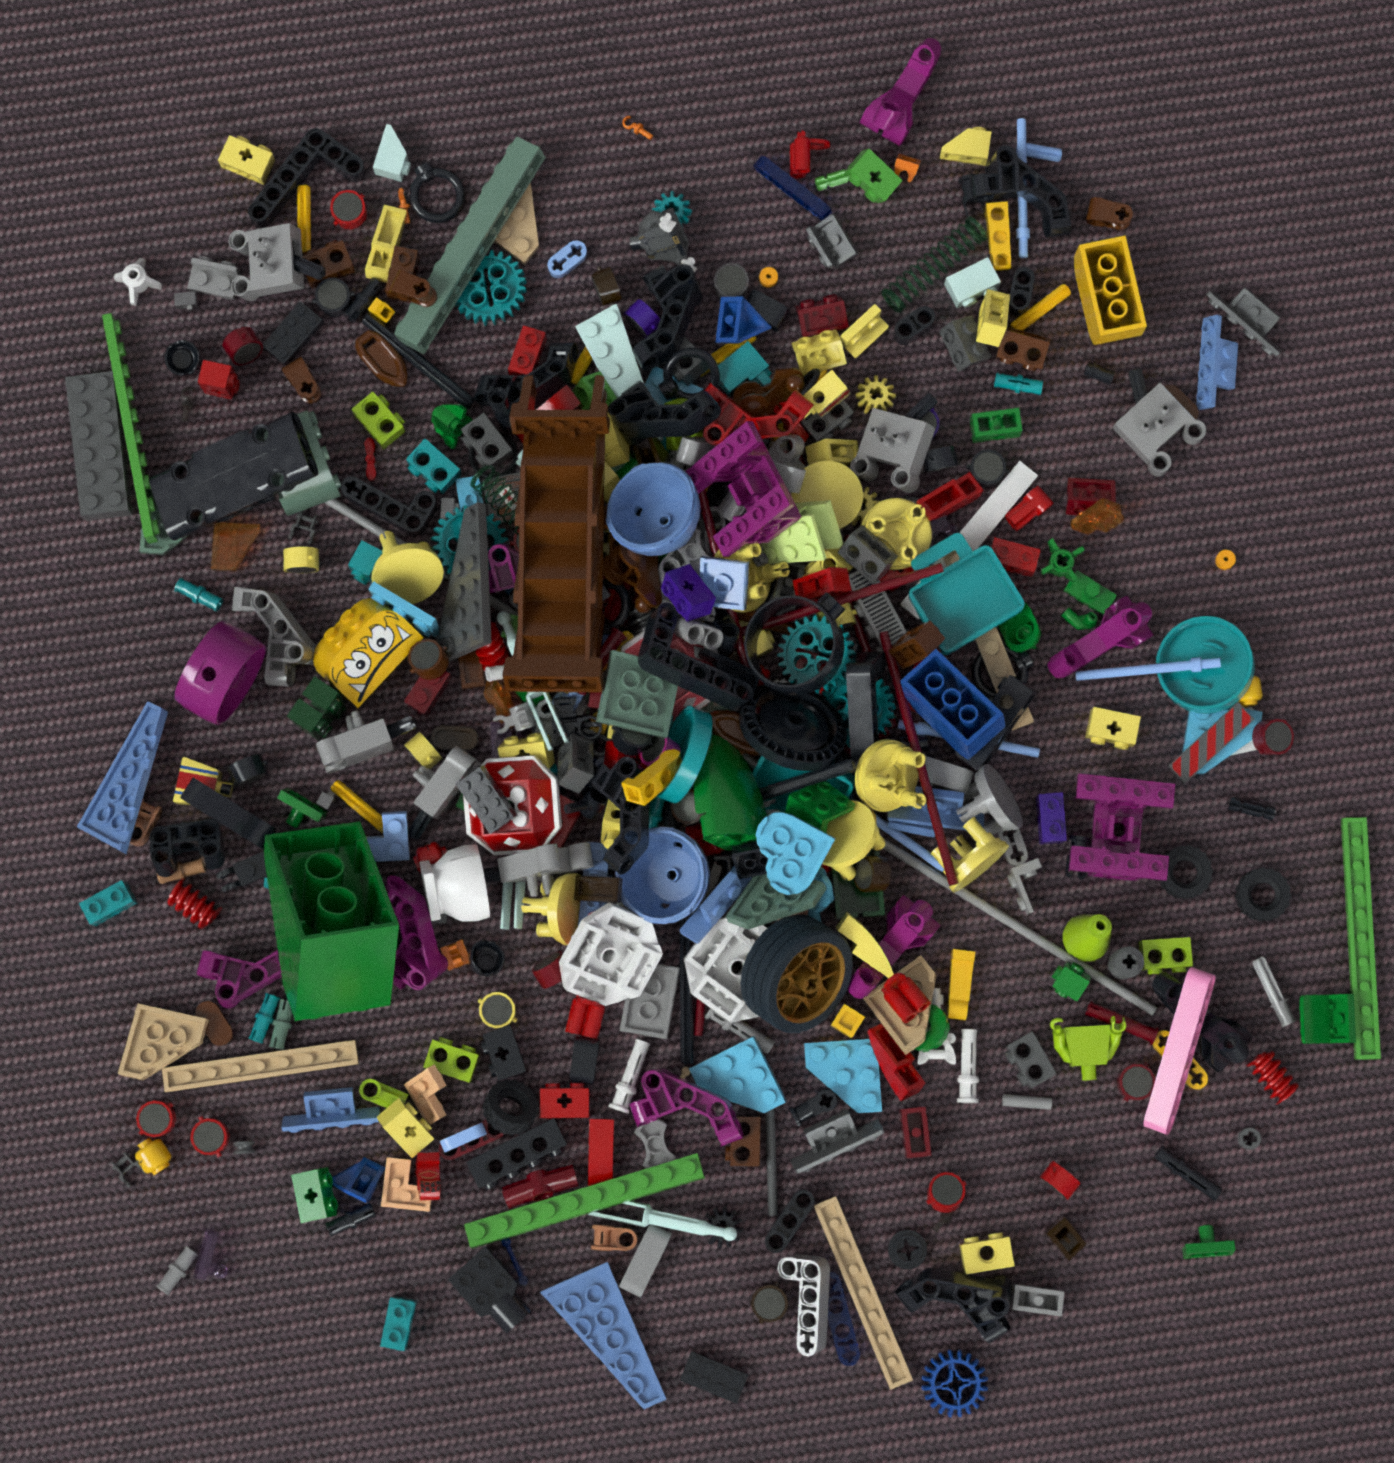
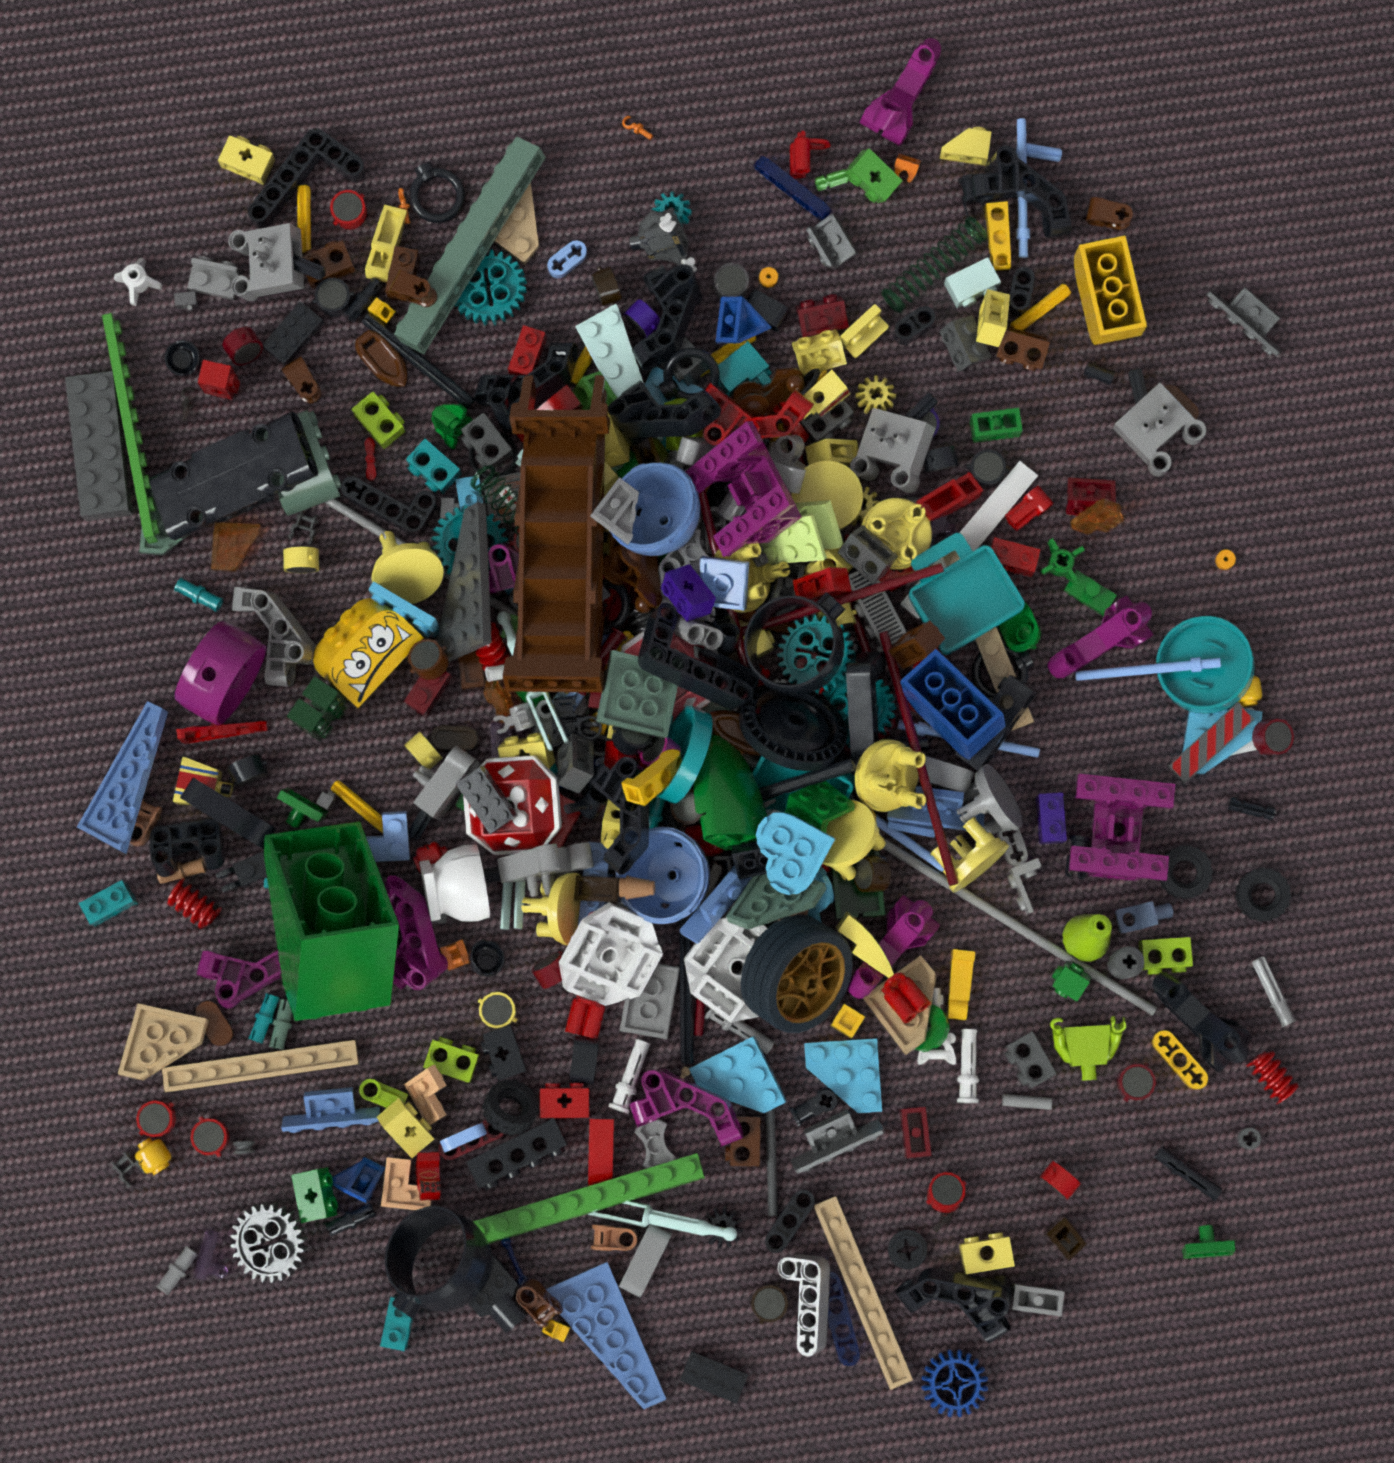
(198, 734): none -> red wing
(277, 1263): none -> gear
(361, 741): light grey piece -> none
(364, 561): teal brick -> none
(391, 157): light aqua slope -> none
(407, 1241): none -> black cylinder
(539, 1186): dark red piece -> none
(539, 1304): none -> reddish brown piece
(556, 1330): none -> yellow piece
(618, 510): none -> light grey wing
(635, 887): none -> medium nougat cone
(895, 1064): red slope -> none
(1018, 383): teal pin -> none
(1082, 621): green arm -> none
(1125, 723): light yellow brick -> none
(1132, 1026): dark red pin -> none
(1144, 916): none -> sand blue bracket
(1179, 1050): bright pink beam -> none
(1216, 363): medium blue bracket -> none
(1327, 1019): green bracket -> none
(1360, 937): bright green plate -> none

